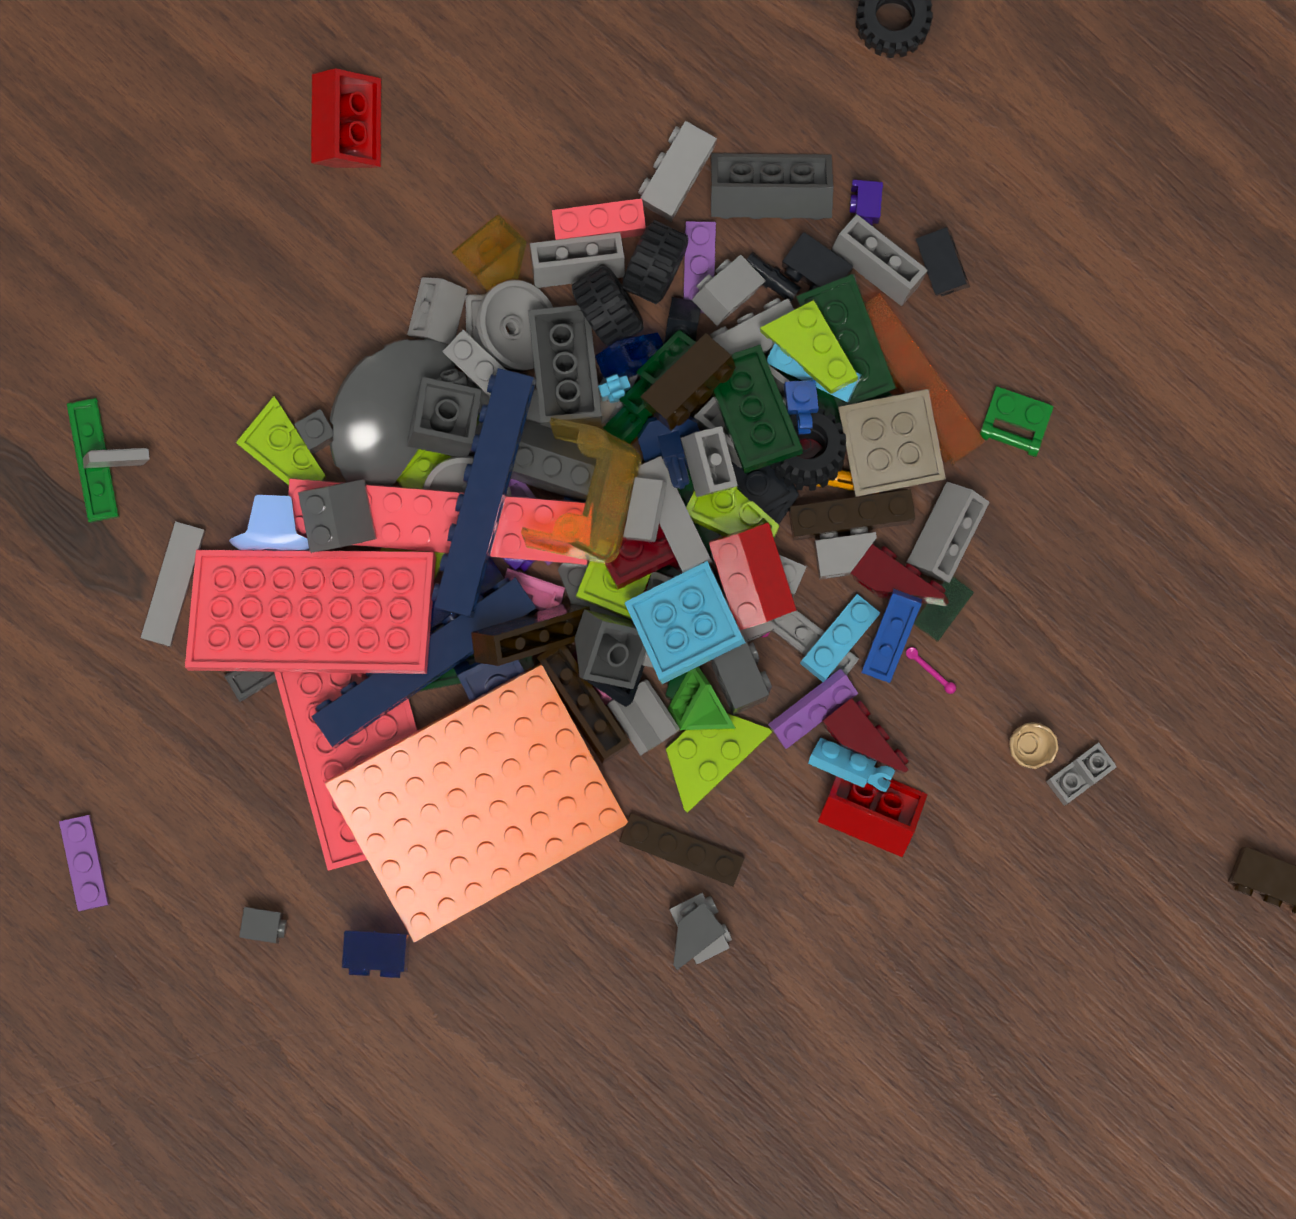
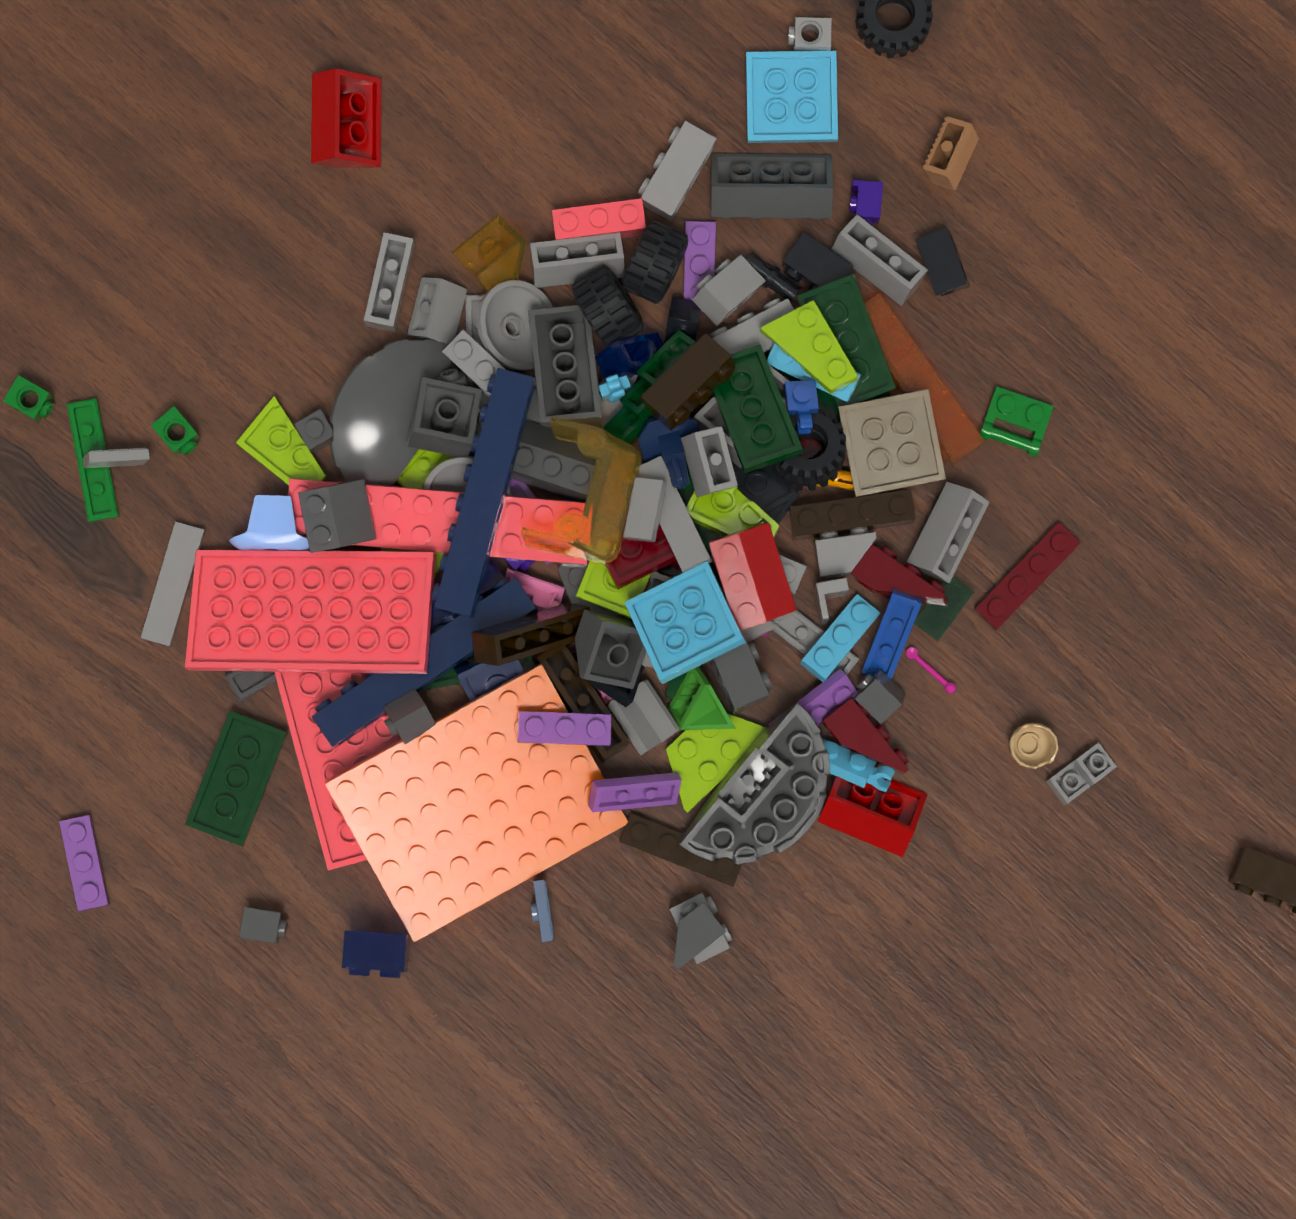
(19, 391): none -> green brick
(167, 423): none -> green brick
(236, 778): none -> dark green plate
(389, 282): none -> light grey brick
(408, 717): none -> dark grey brick
(541, 911): none -> sand blue plate
(564, 728): none -> medium lavender plate
(634, 792): none -> medium lavender plate
(766, 795): none -> dark grey brick
(791, 96): none -> medium azure plate
(820, 26): none -> light grey brick
(828, 590): none -> light grey panel
(879, 695): none -> dark grey brick
(951, 153): none -> medium nougat brick
(1027, 576): none -> dark red plate

